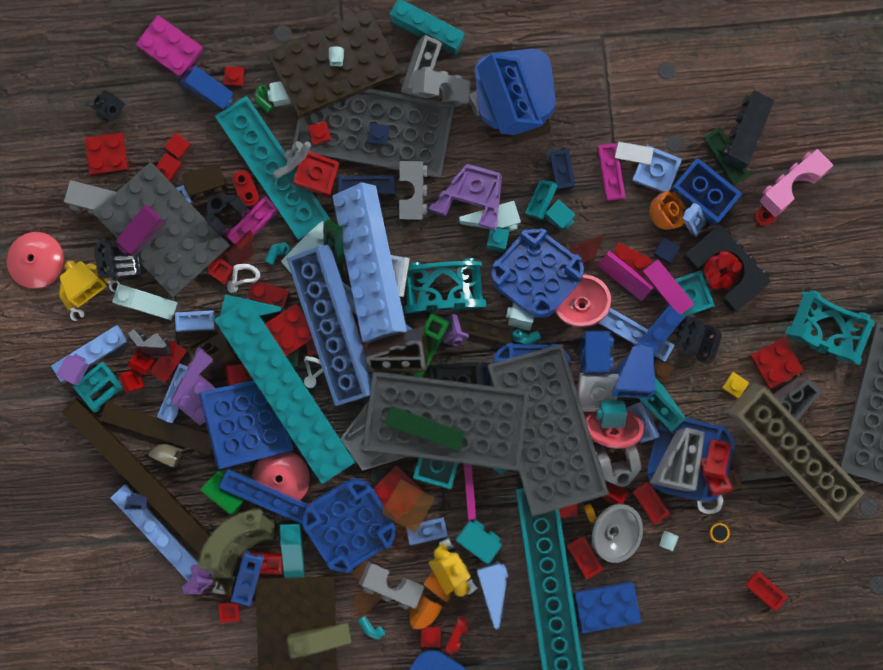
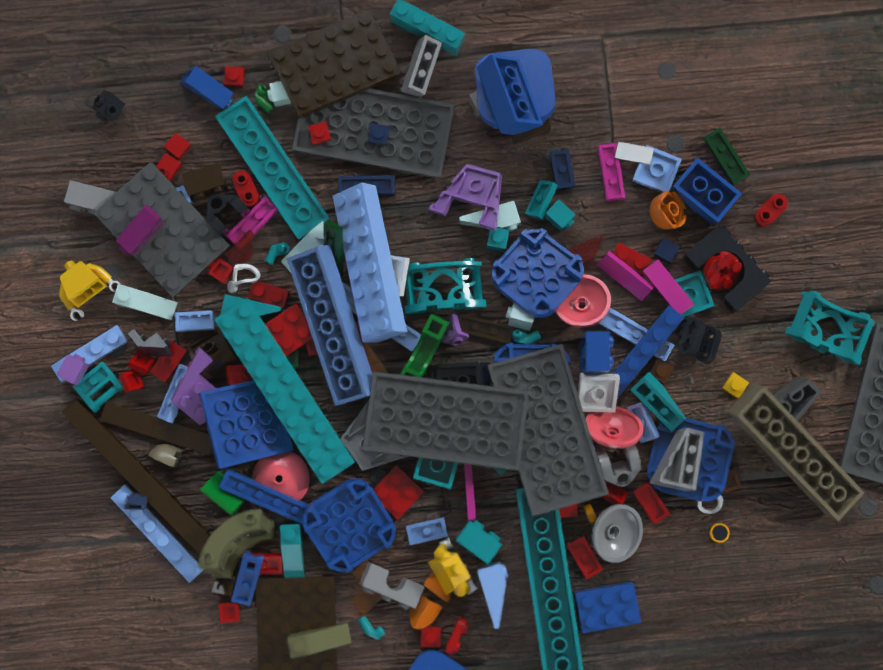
(47, 260): coral dish -> none
(106, 154): red plate -> none
(121, 266): black piece -> none
(169, 46): dark pink plate -> none
(199, 581): medium lavender bracket -> none
(294, 158): light grey piece -> none
(310, 381): white piece -> none
(316, 174): red plate -> none
(336, 56): light aqua hose -> none
(399, 353): dark brown wedge -> none
(408, 505): clear orange tile -> none
(413, 172): light grey arch -> none
(425, 428): dark green tile -> none
(454, 88): light grey arch -> none
(611, 414): teal brick -> none
(637, 374): blue slope -> none
(668, 540): light aqua hose -> none
(694, 219): light blue plate -> none
(716, 485): red plate -> none
(717, 459): red plate -> none
(747, 130): black brick -> none
(766, 591): red plate -> none
(776, 363): red plate -> none
(780, 196): bright pink arch -> none

